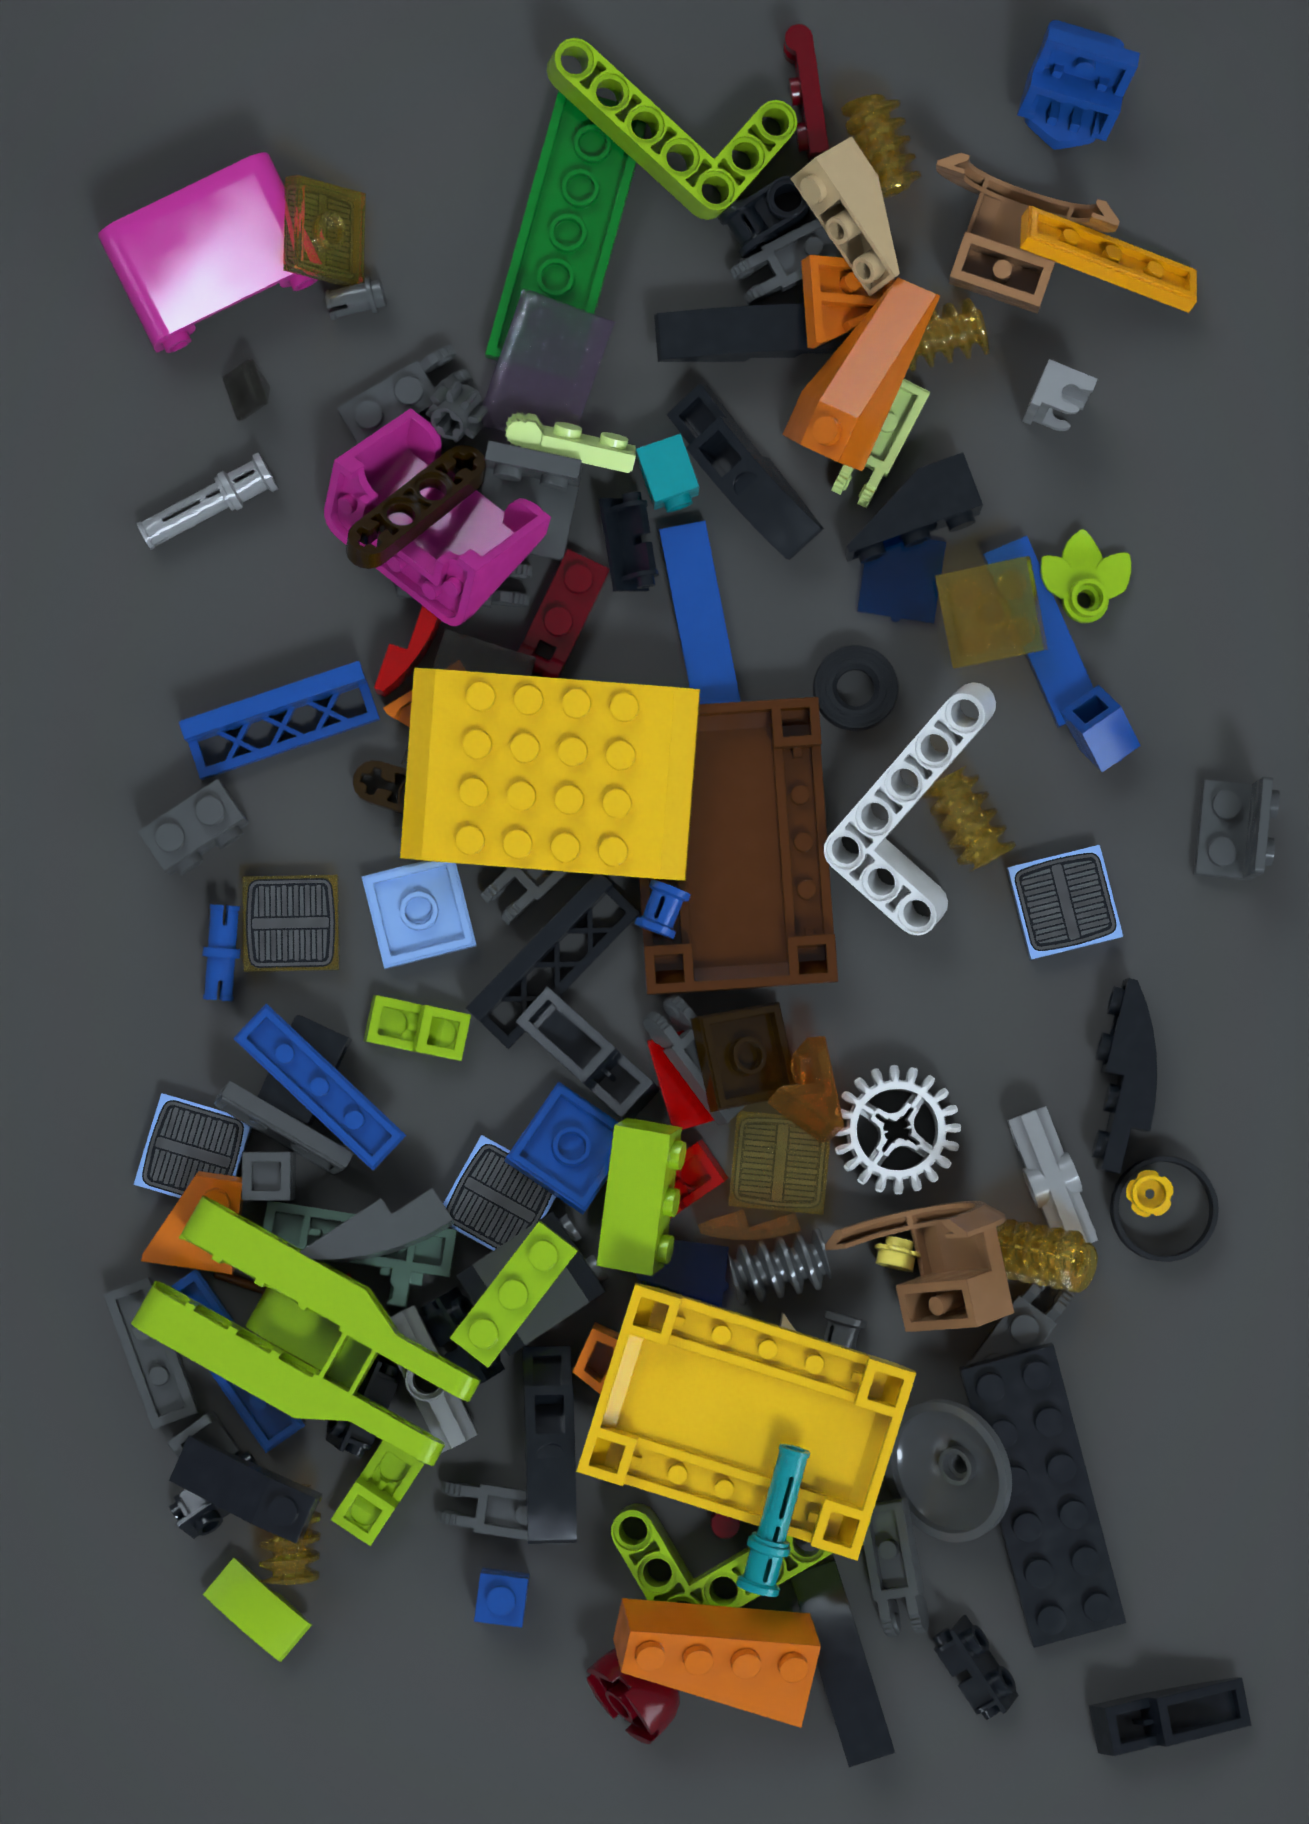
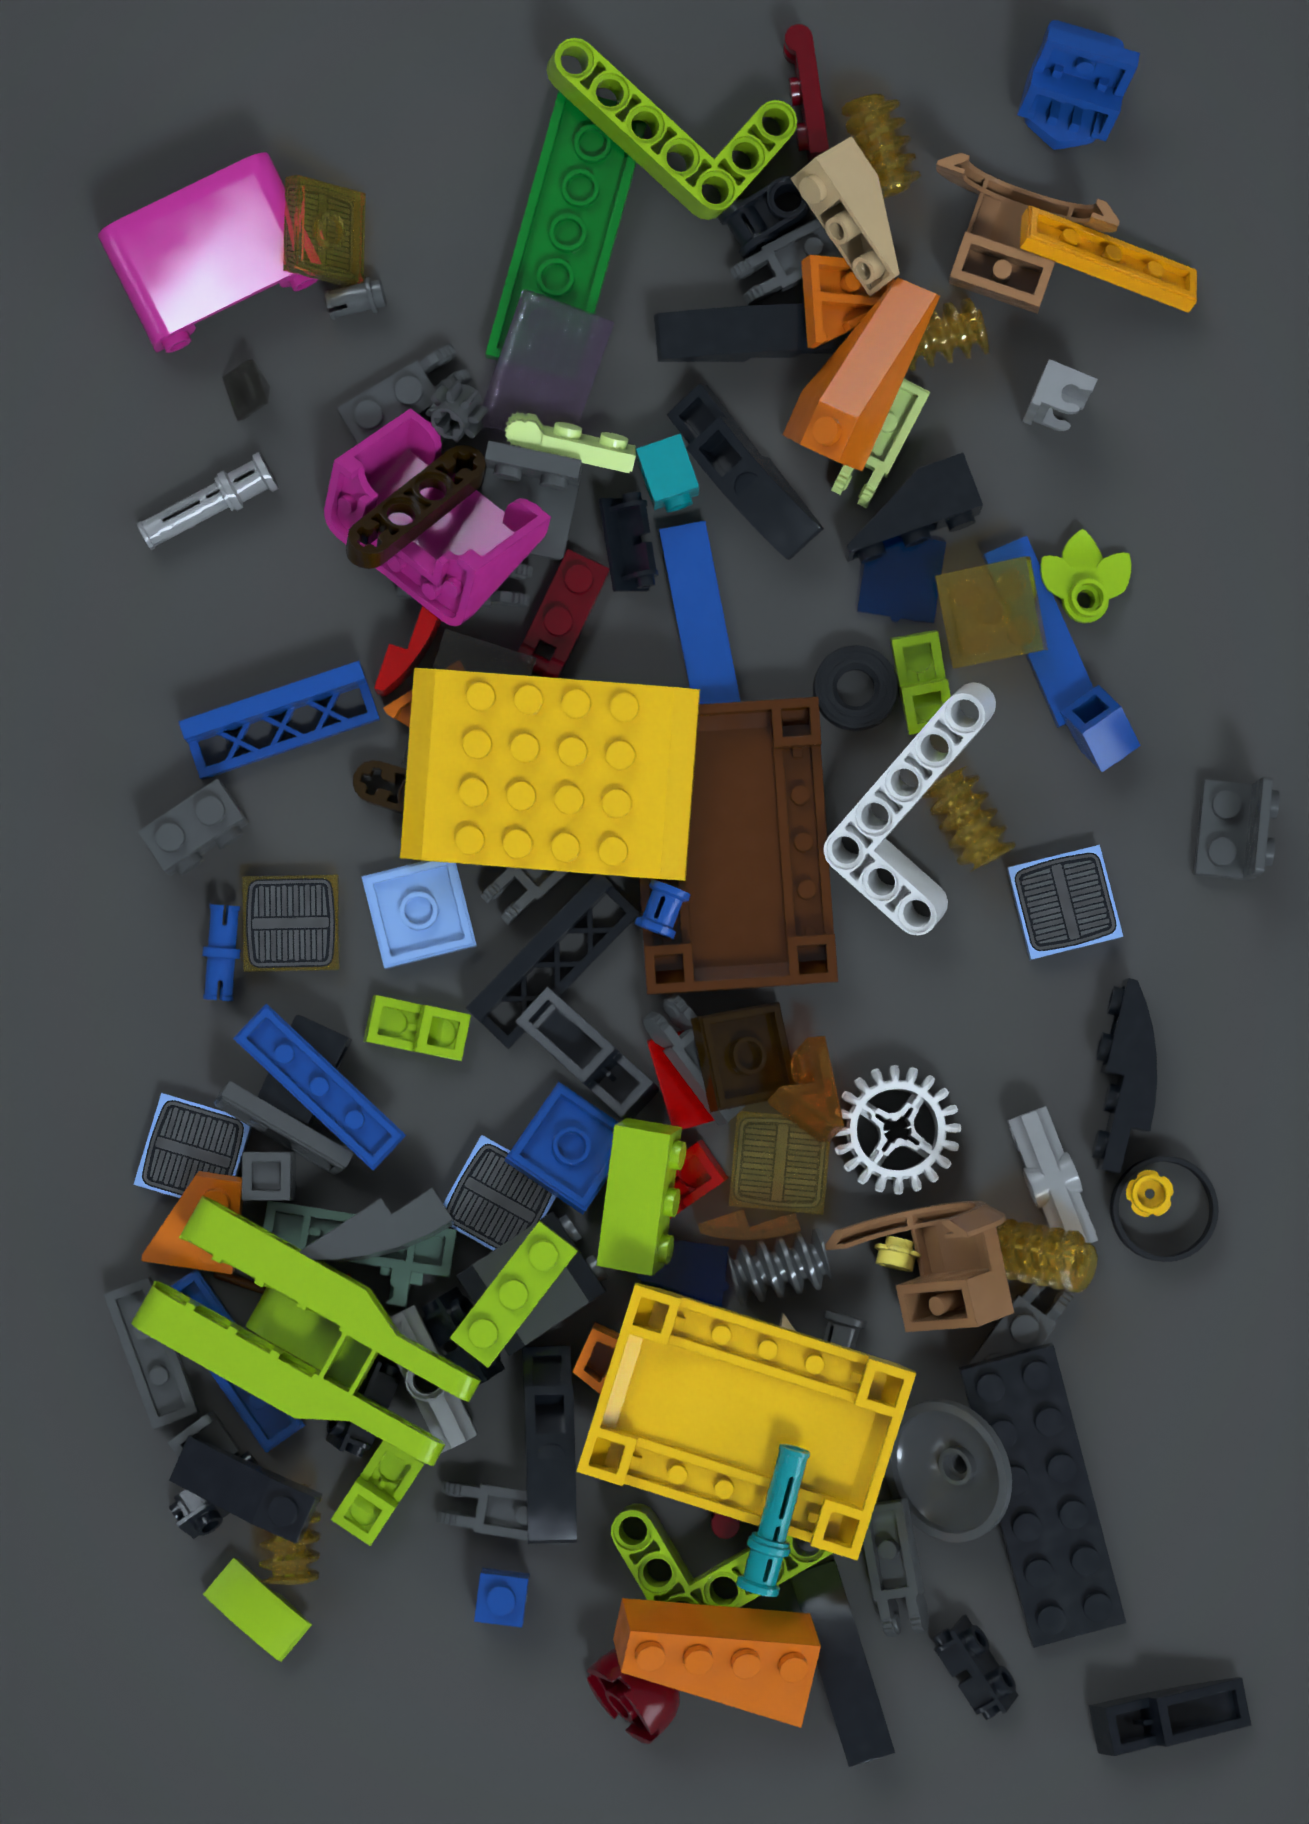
(920, 677): none -> lime slope

